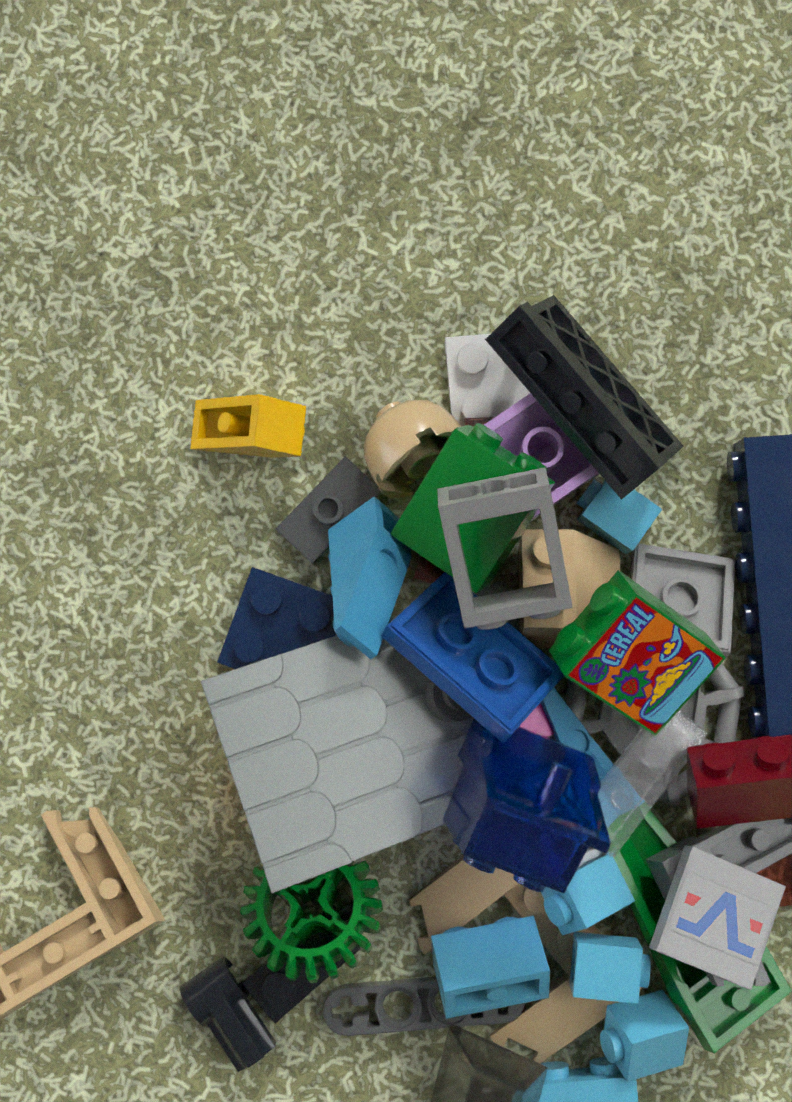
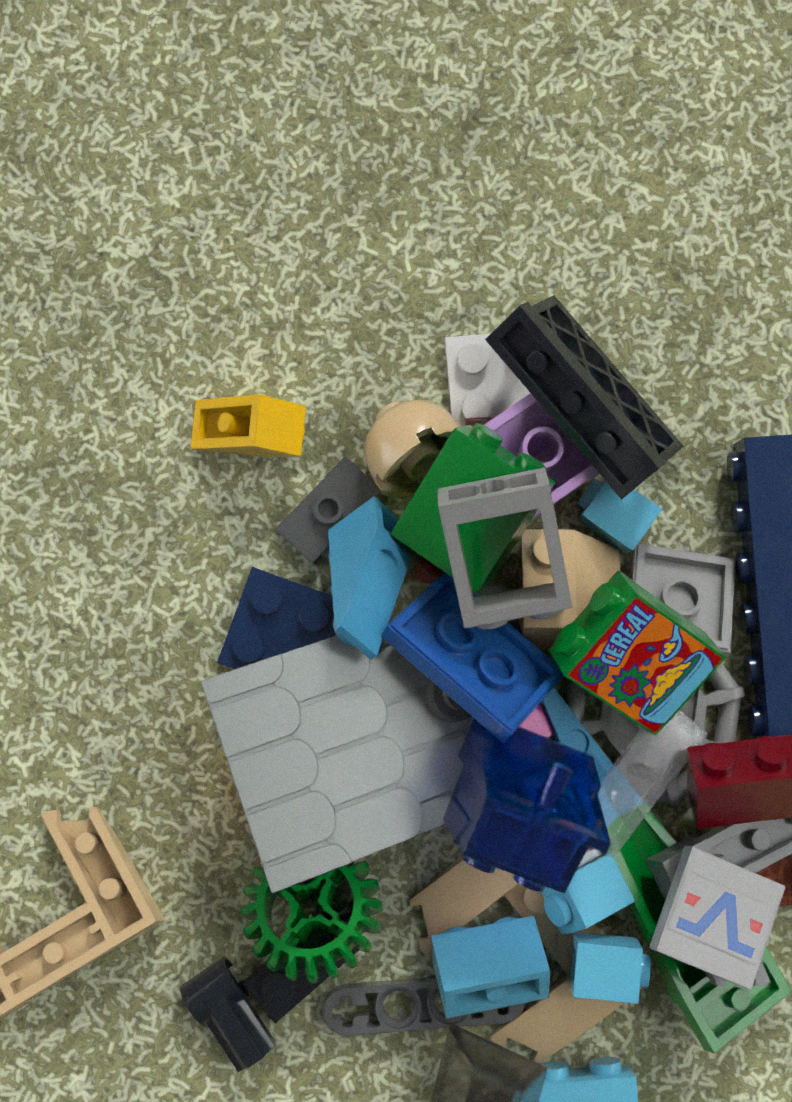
(644, 1036): medium azure brick -> none

